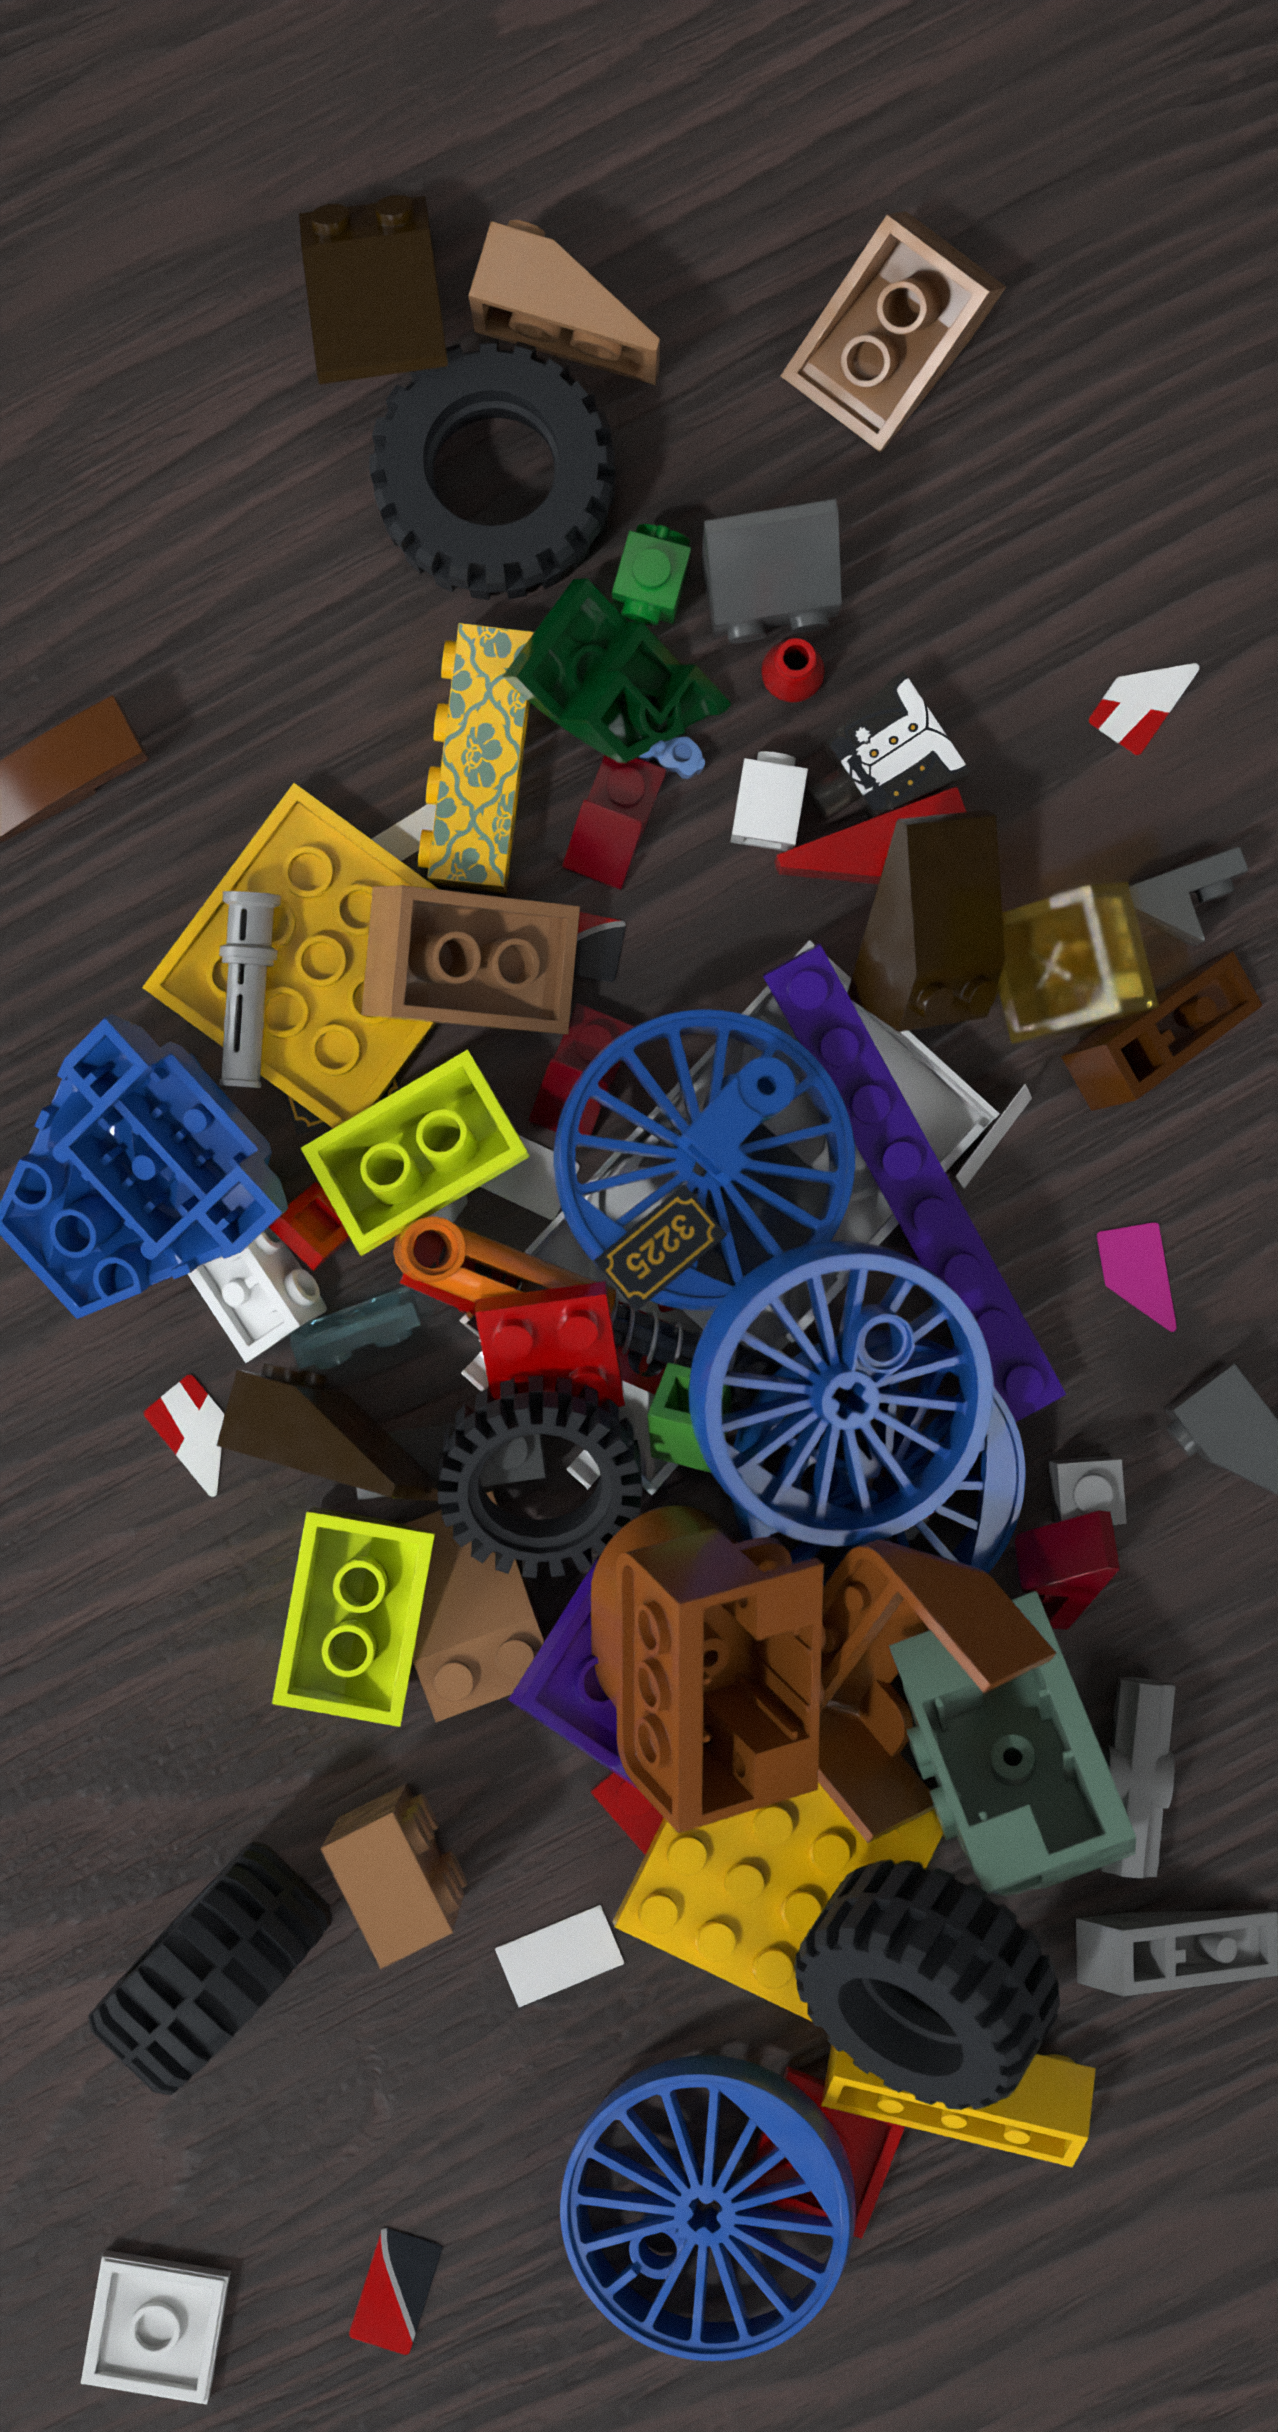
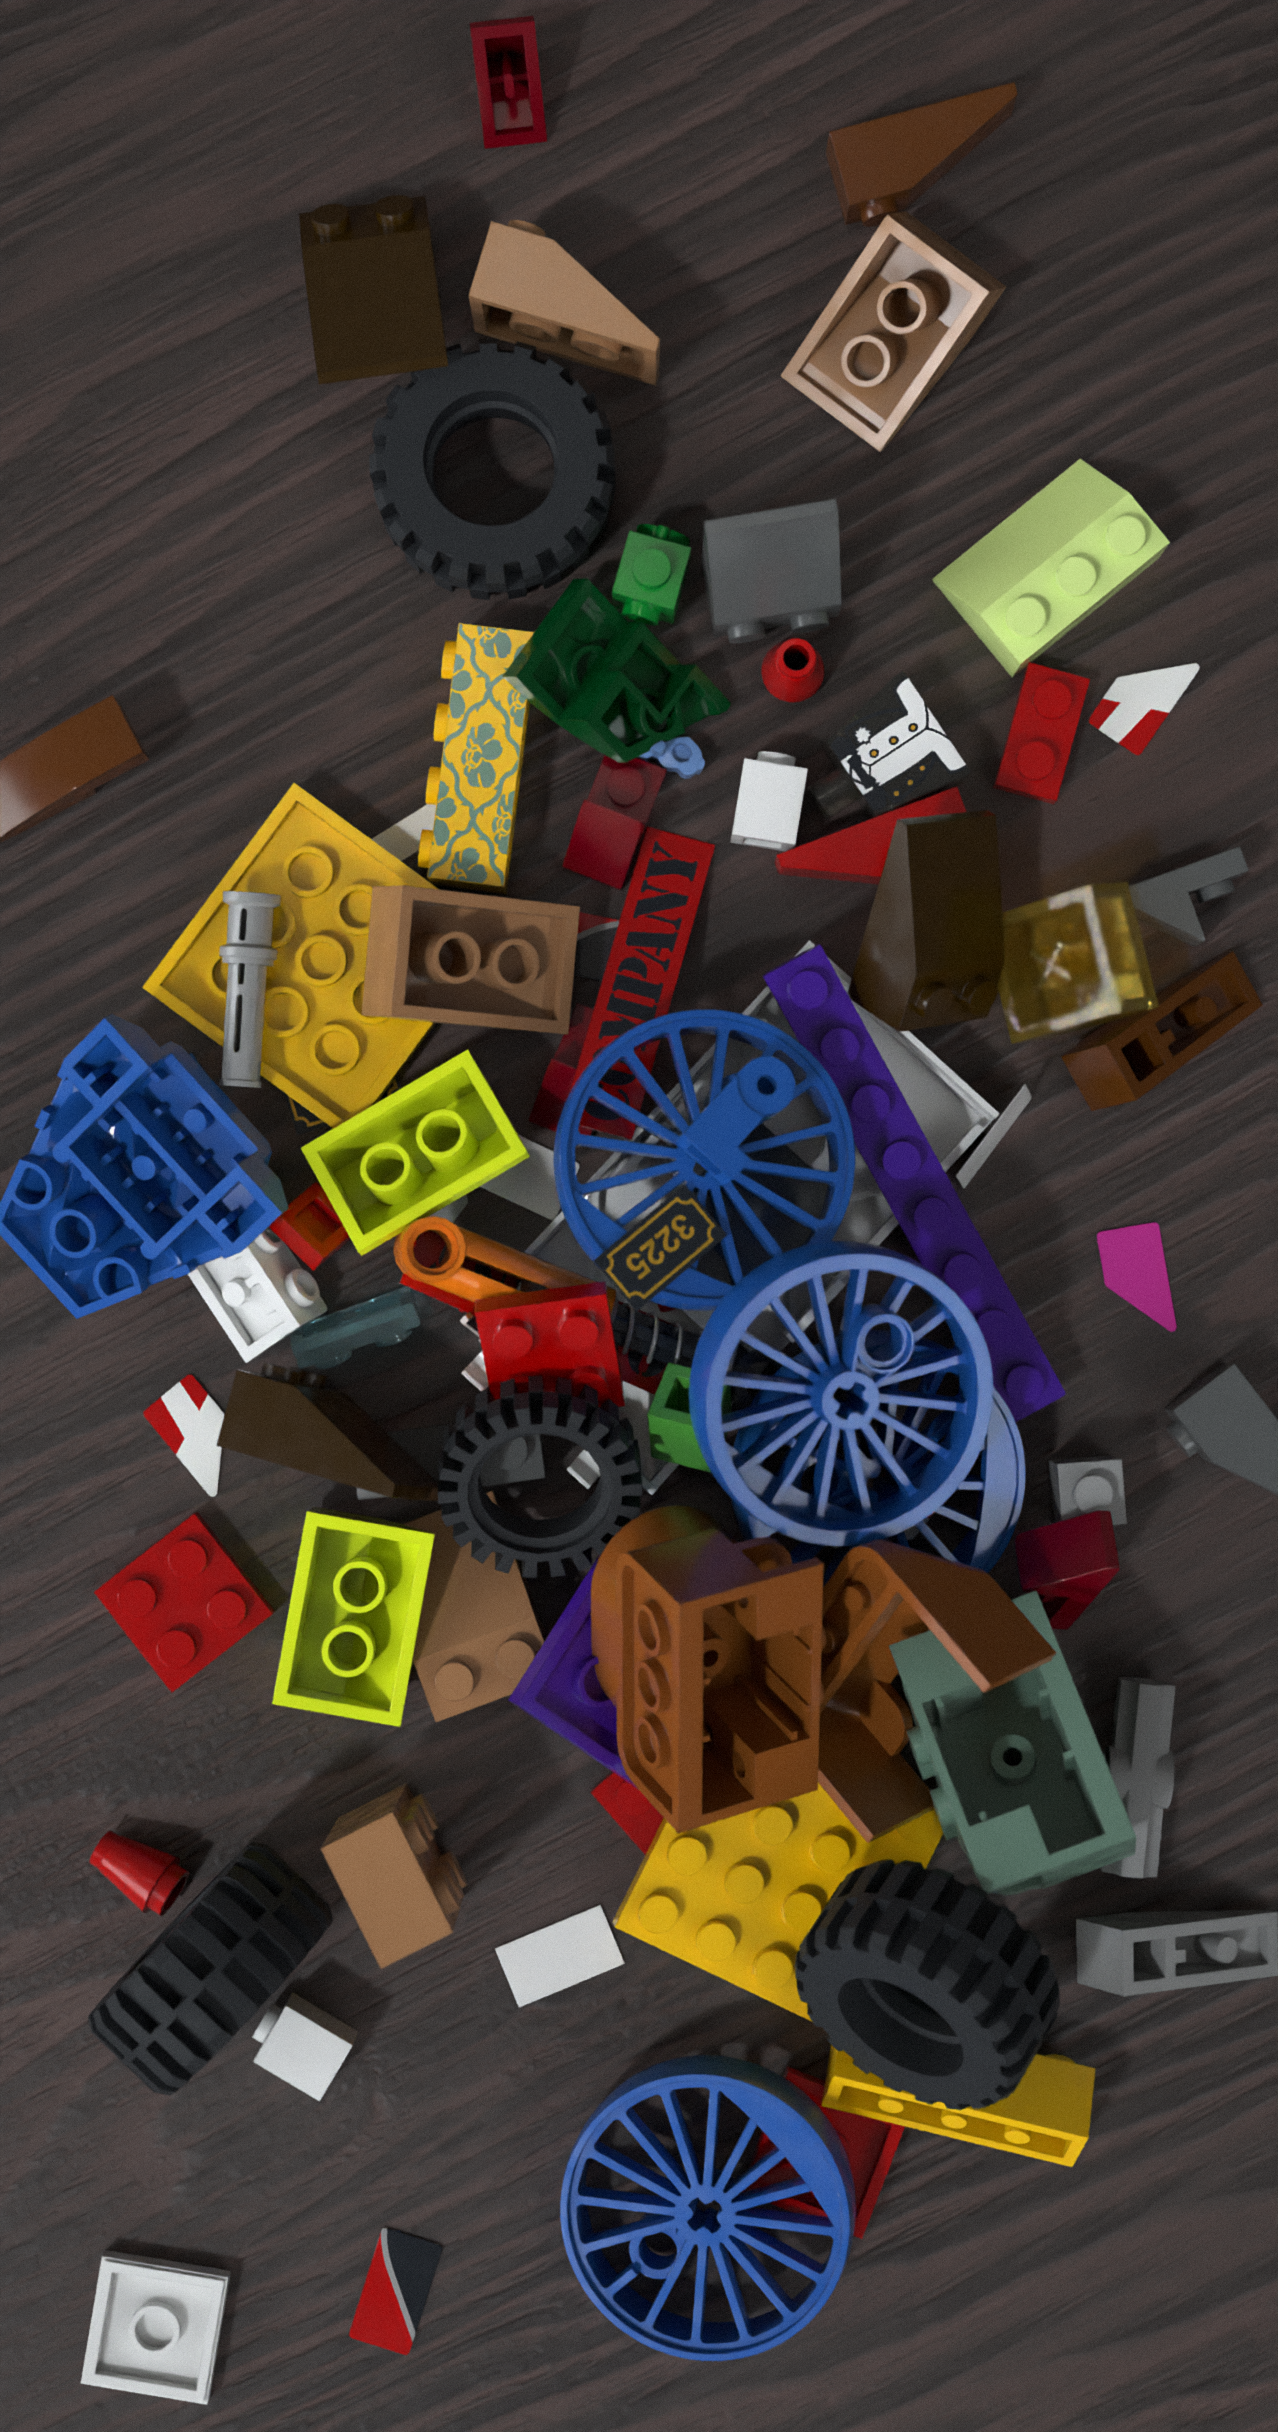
(140, 1872): none -> red cone
(184, 1602): none -> red plate
(303, 2045): none -> white brick
(508, 81): none -> dark red slope
(644, 964): none -> red sticker
(898, 157): none -> reddish brown slope
(1041, 733): none -> red plate
(1051, 564): none -> yellowish green slope

